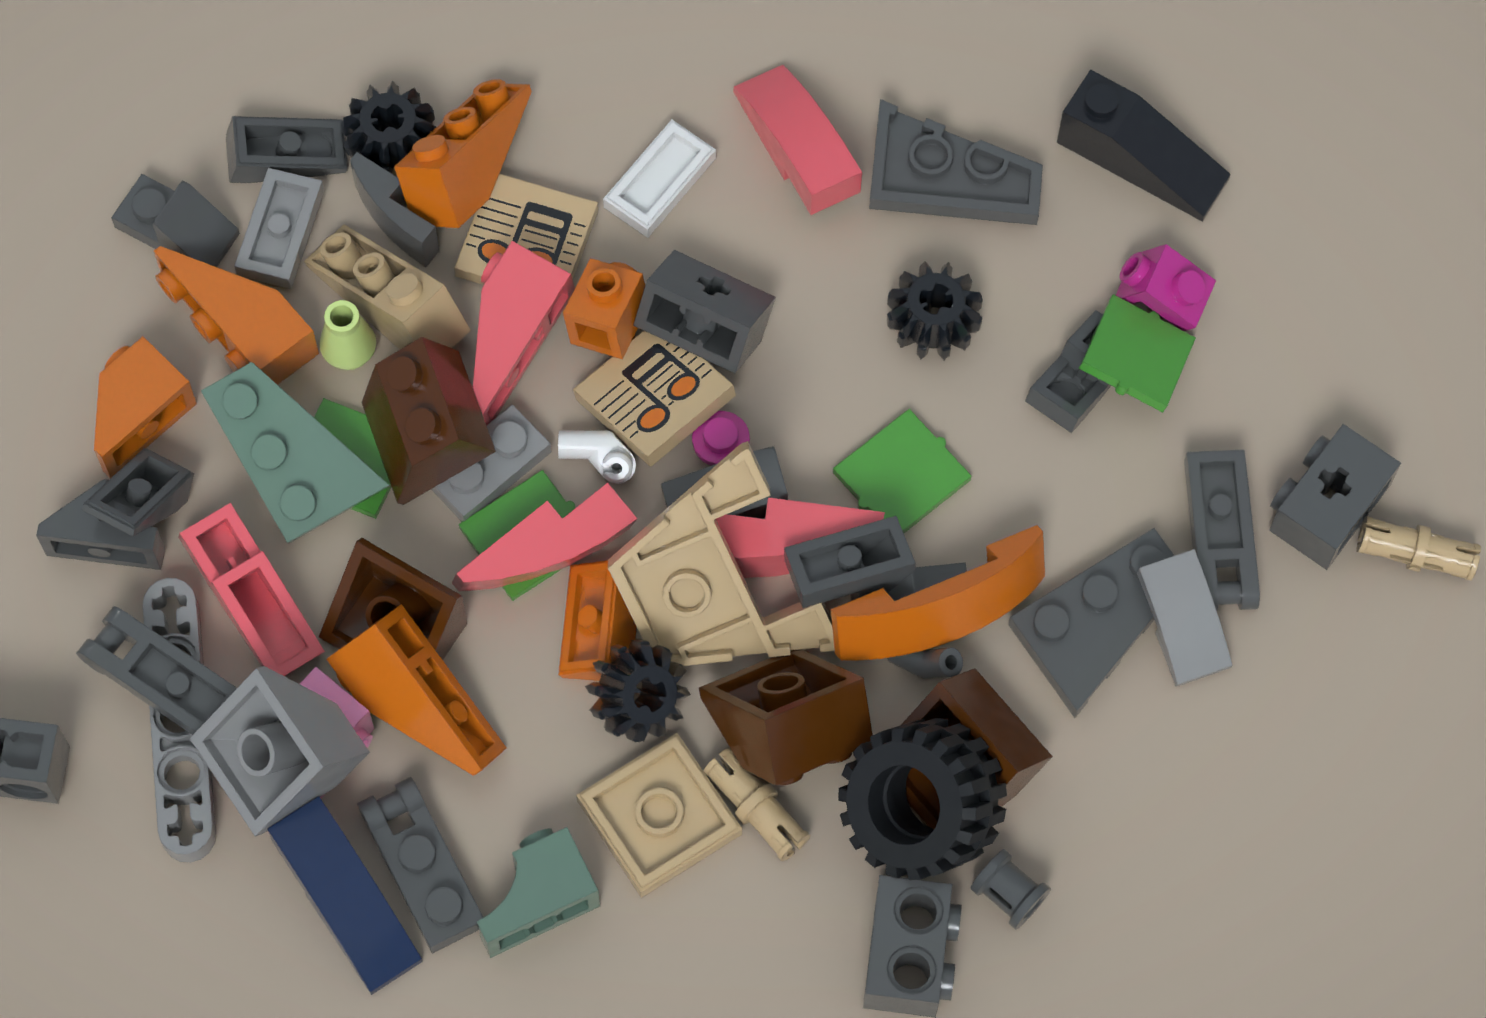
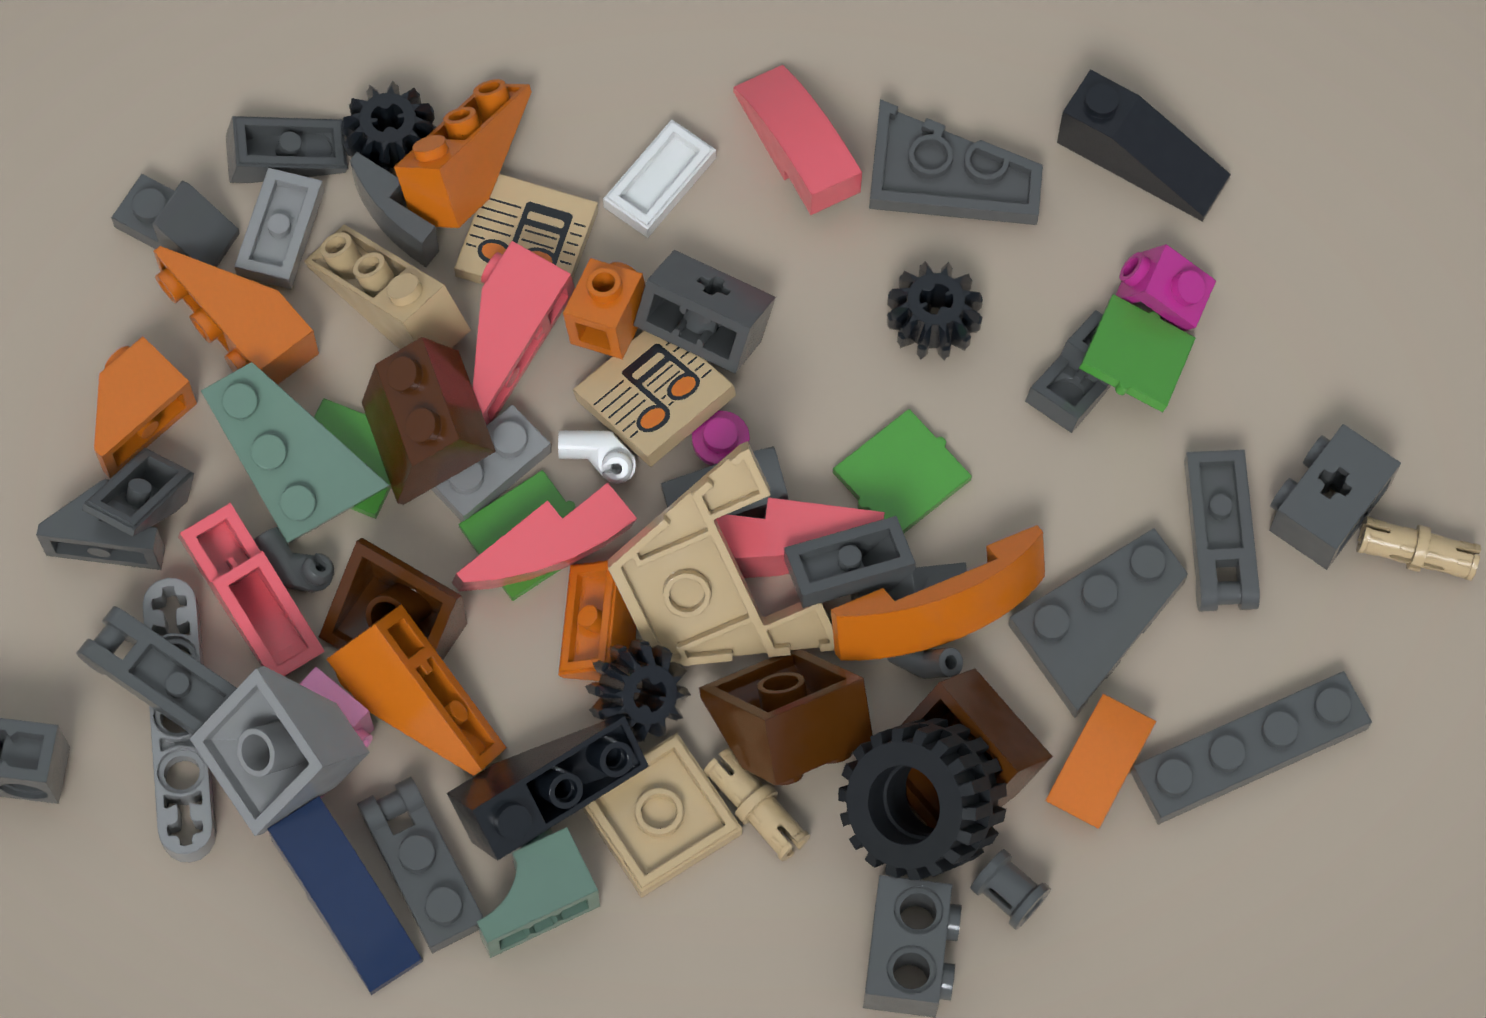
(295, 570): none -> dark grey arm
(346, 337): yellowish green cone -> none
(545, 785): none -> black slope
(1101, 761): none -> orange slope
(1185, 617): light grey slope -> none
(1251, 747): none -> dark grey plate

